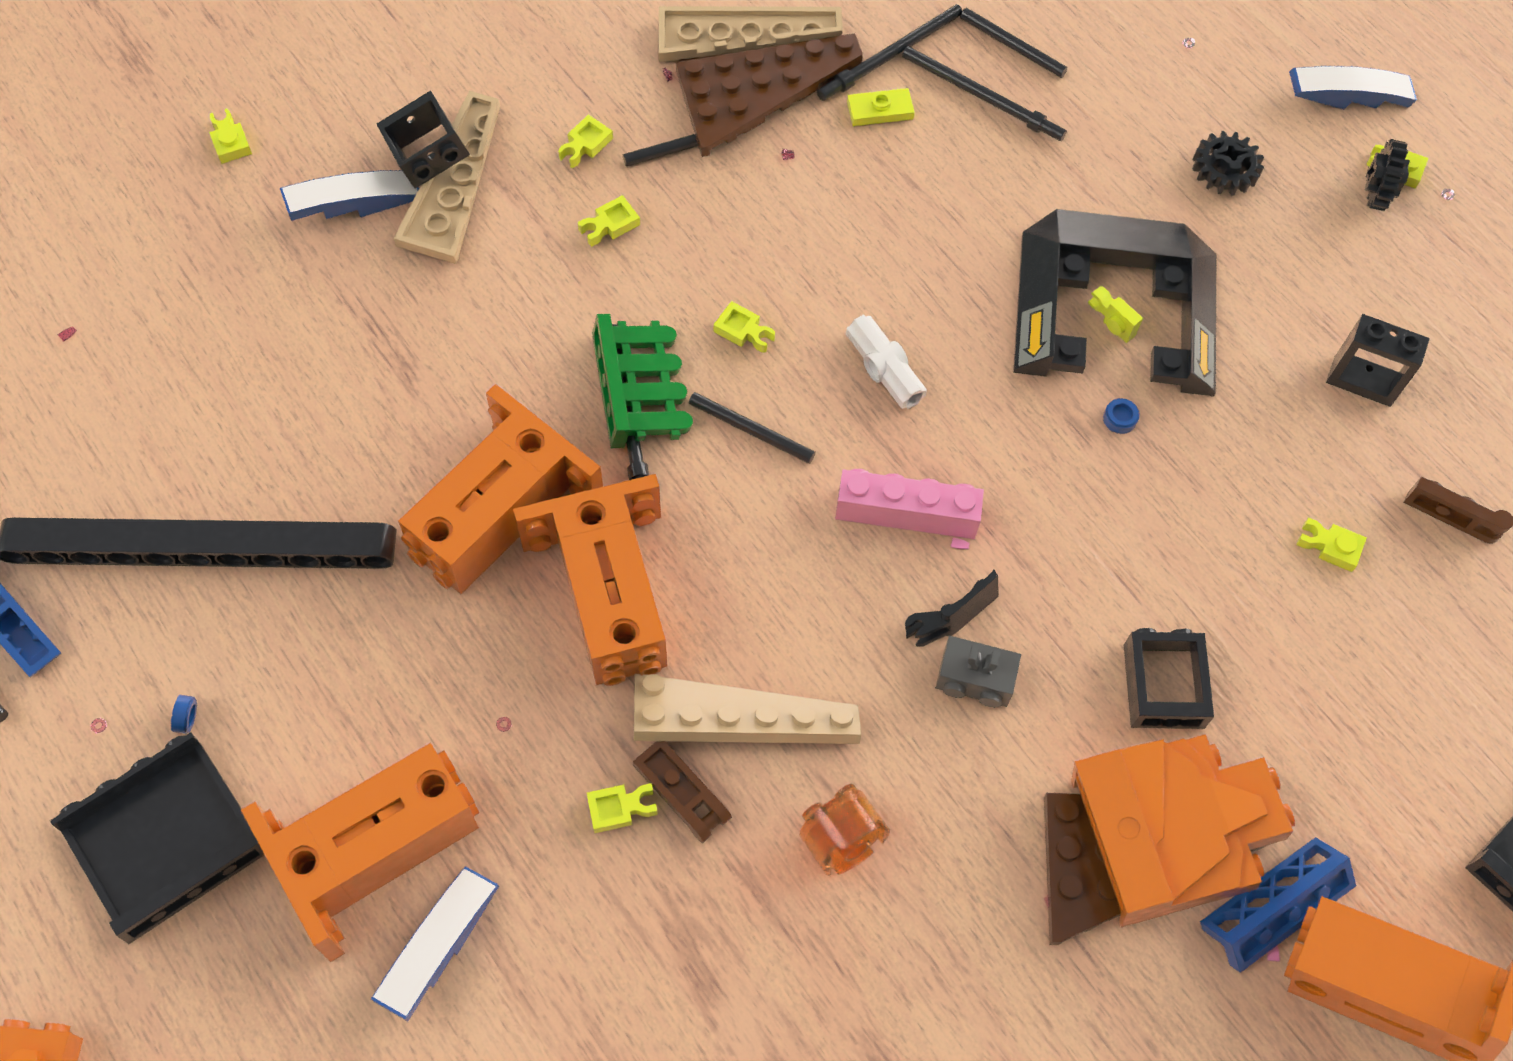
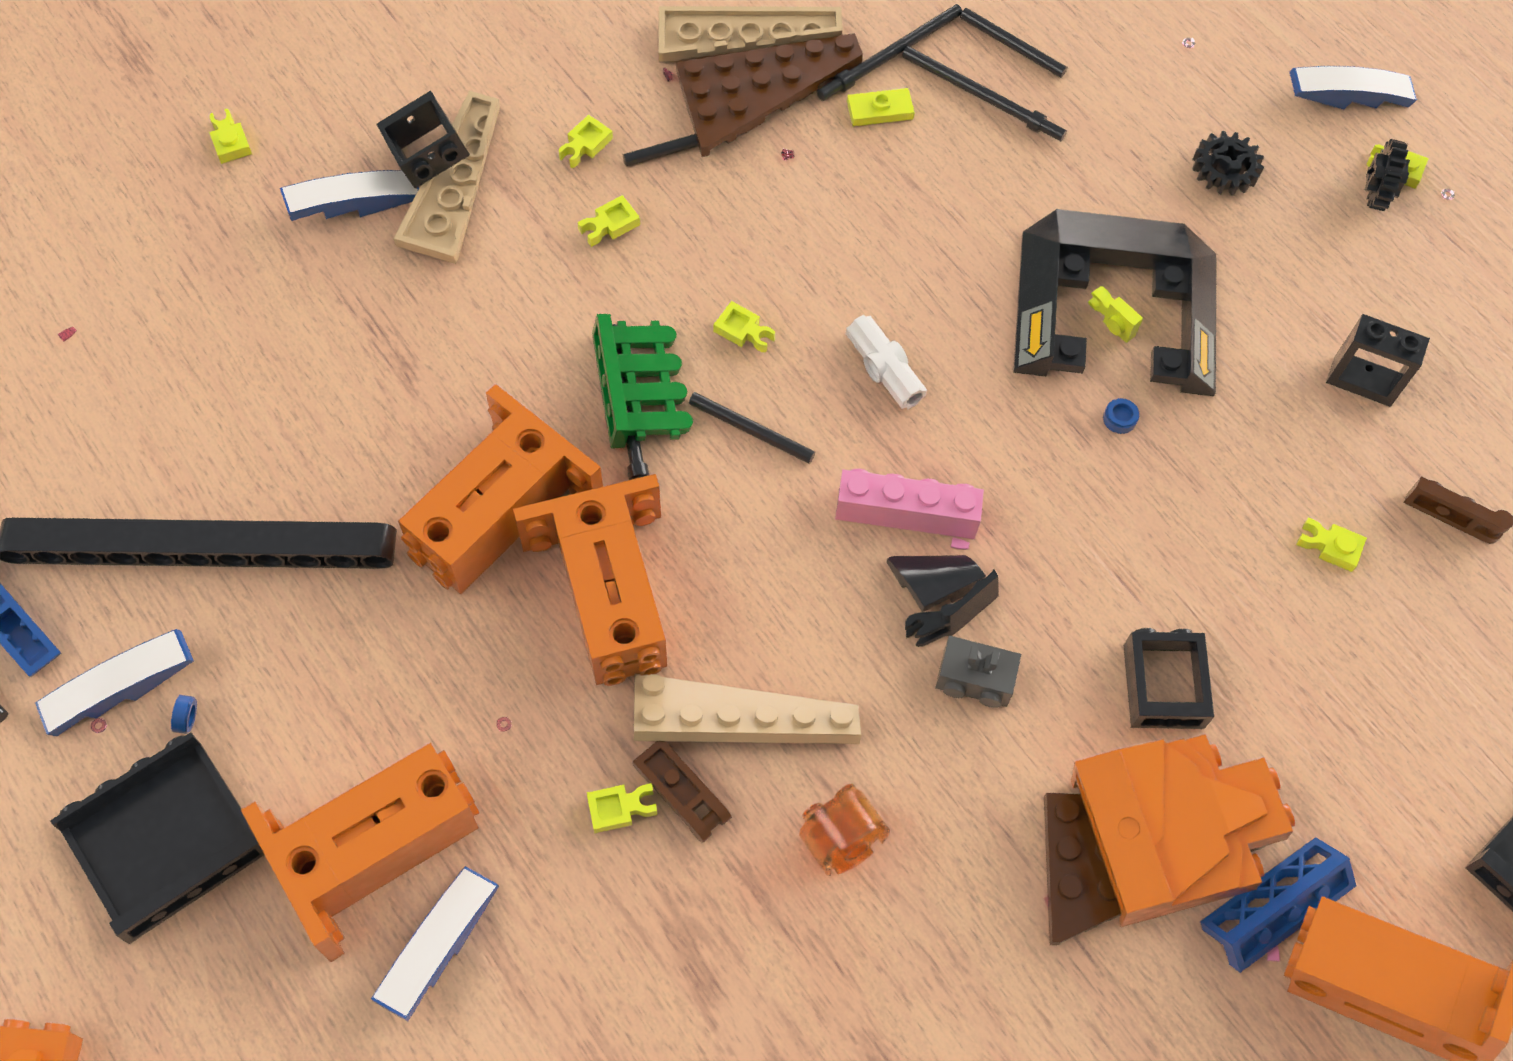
(114, 680): none -> white slope
(935, 577): none -> black slope

